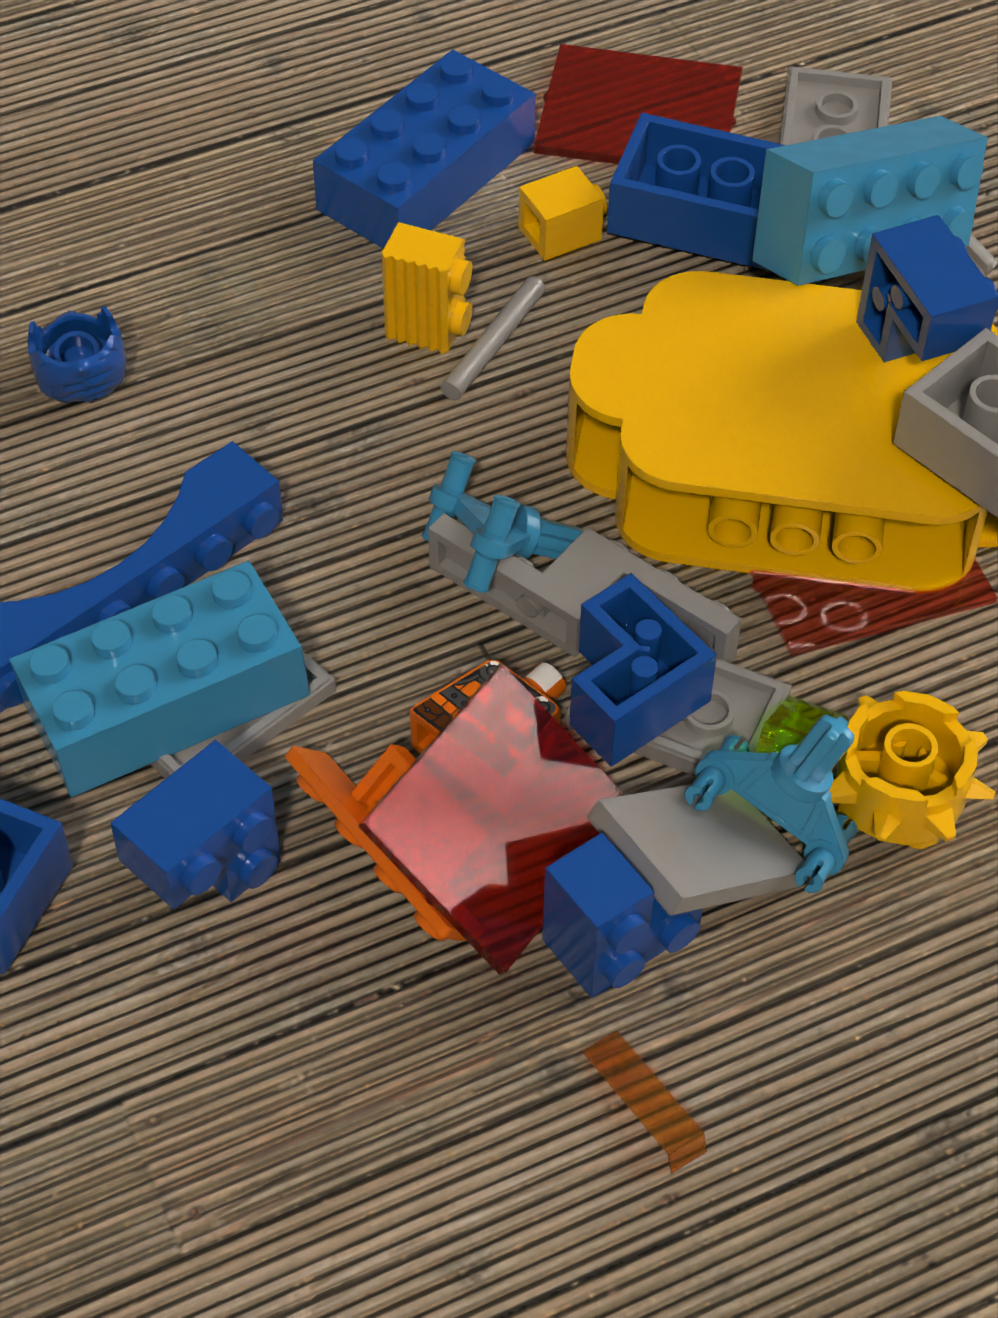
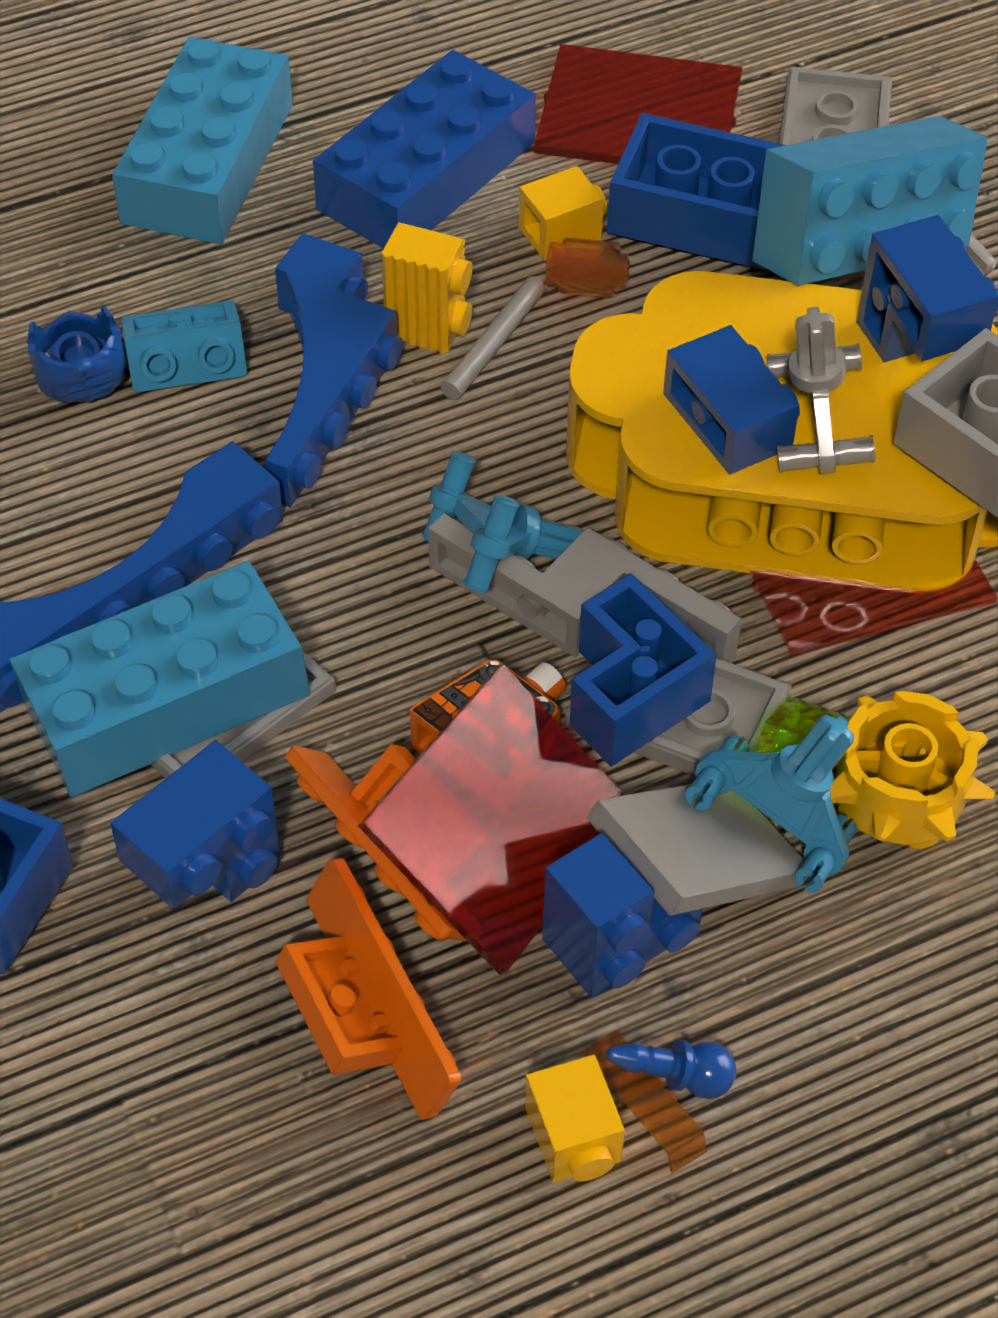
(184, 346): none -> dark azure bracket
(203, 140): none -> dark azure brick
(344, 355): none -> blue arch
(361, 997): none -> orange bracket
(574, 1120): none -> yellow brick
(587, 267): none -> clear orange brick
(702, 1069): none -> blue bar
(730, 398): none -> blue brick
(819, 368): none -> light grey axle

